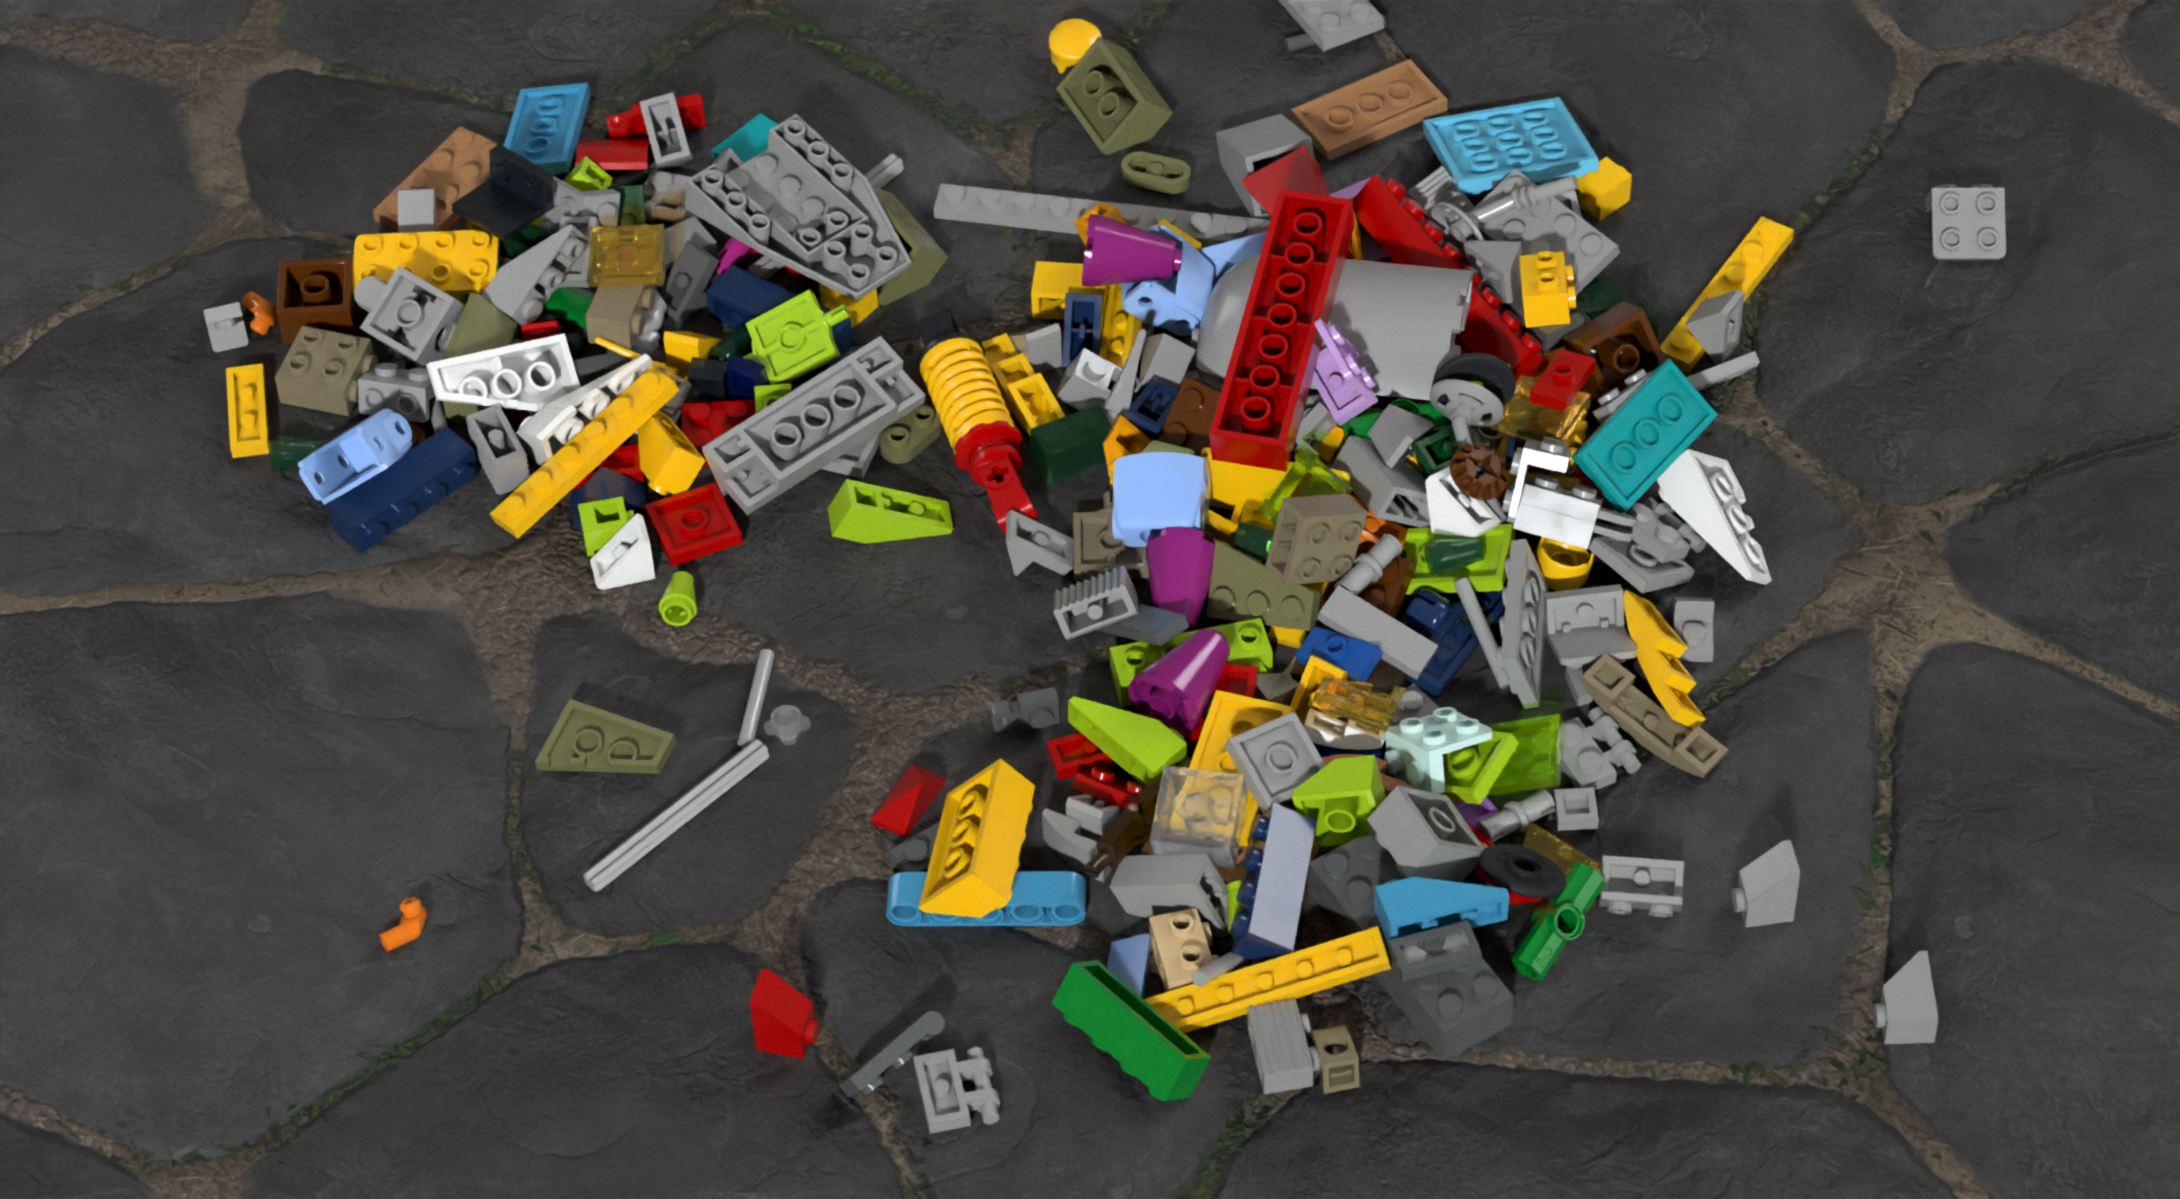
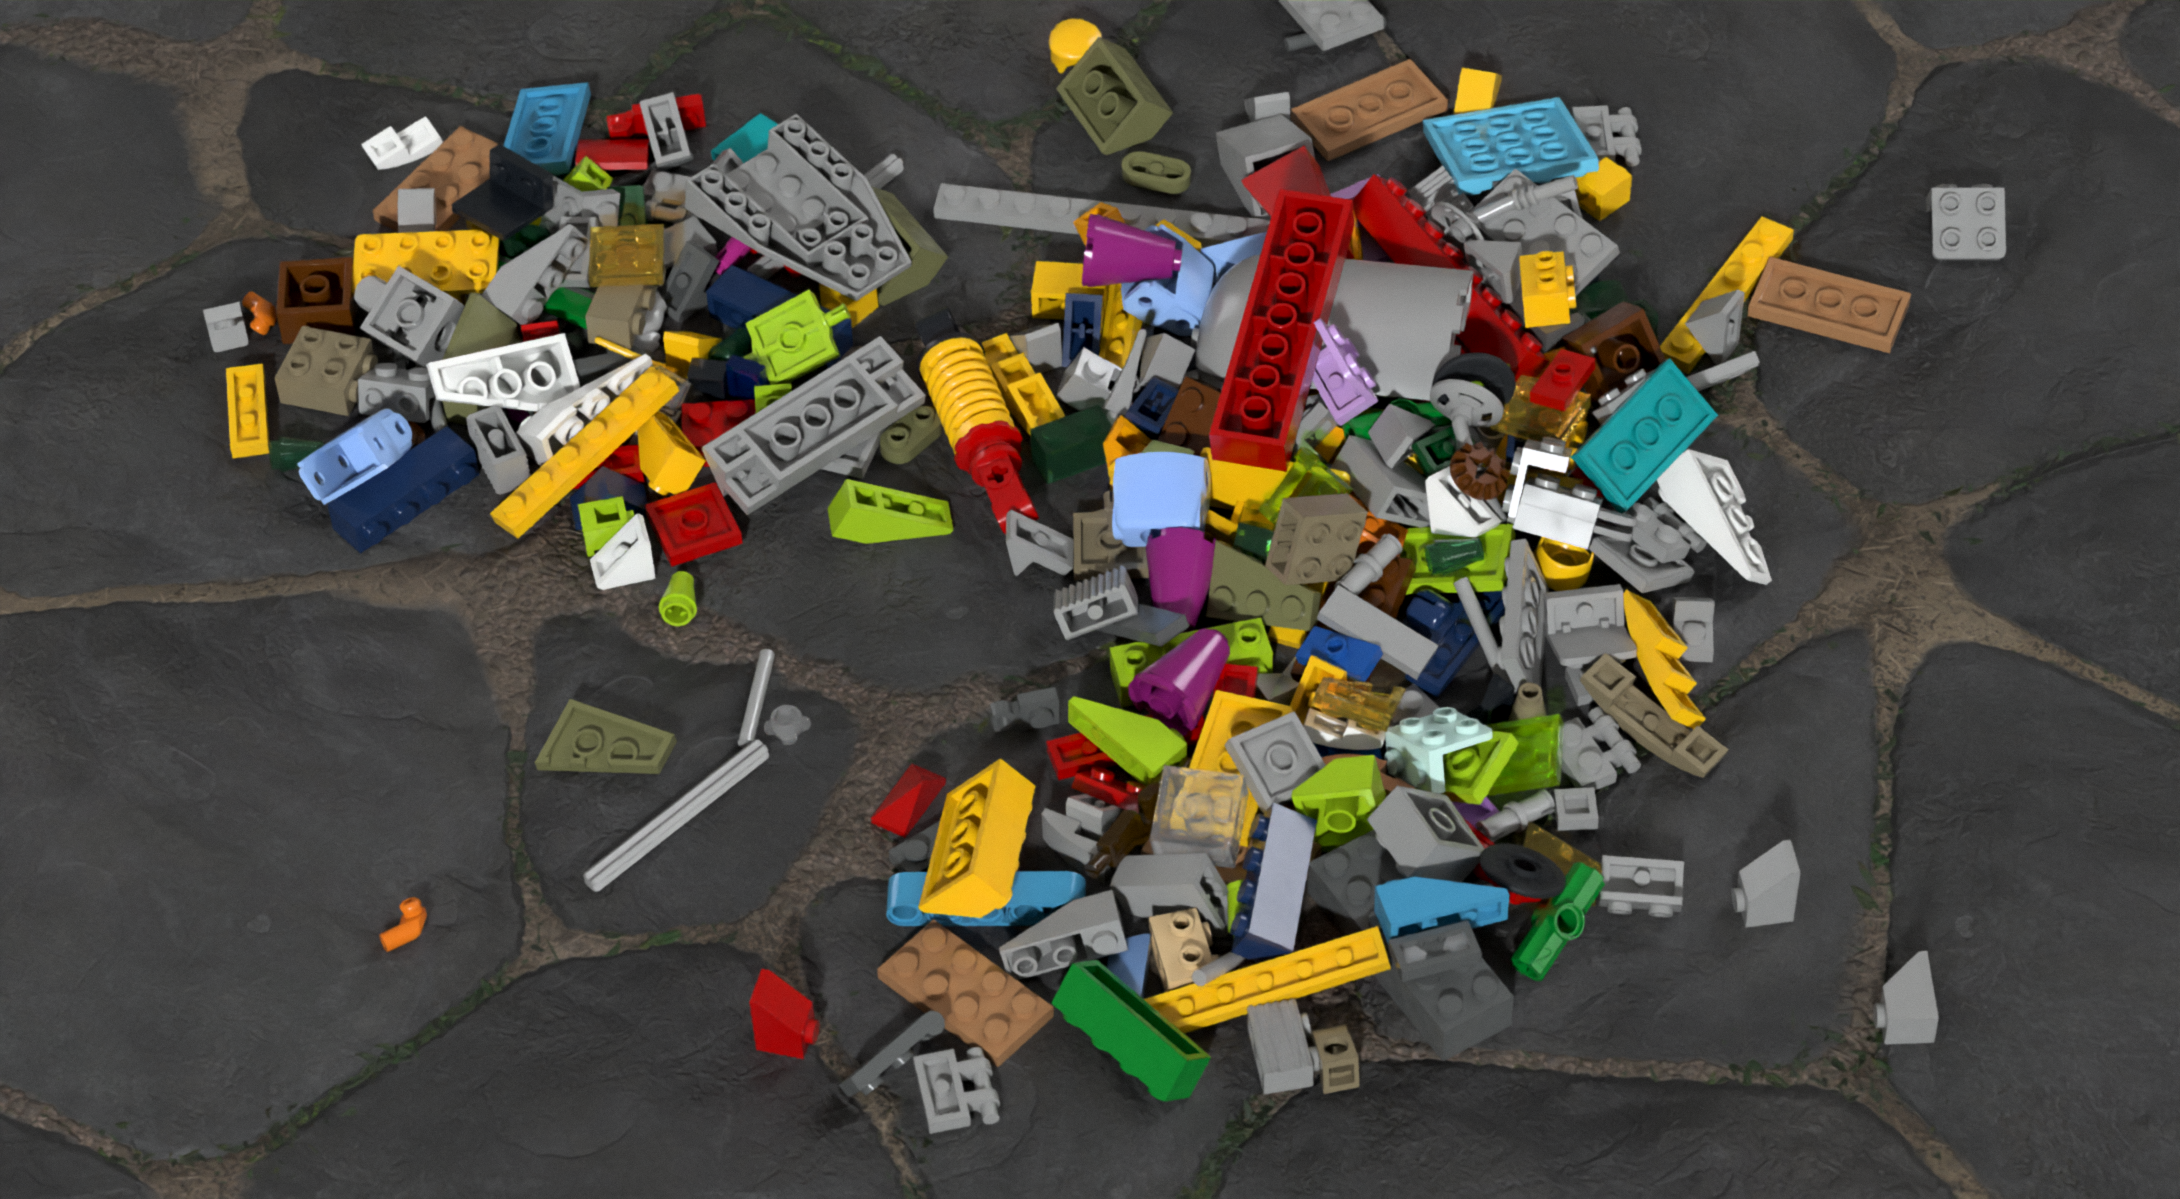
(410, 144): none -> white slope
(970, 992): none -> medium nougat plate
(1074, 933): none -> light grey slope
(1267, 106): none -> light grey slope
(1476, 90): none -> yellow slope
(1496, 702): none -> black slope
(1528, 703): none -> dark tan cone
(1598, 129): none -> light grey plate
(1829, 304): none -> medium nougat plate

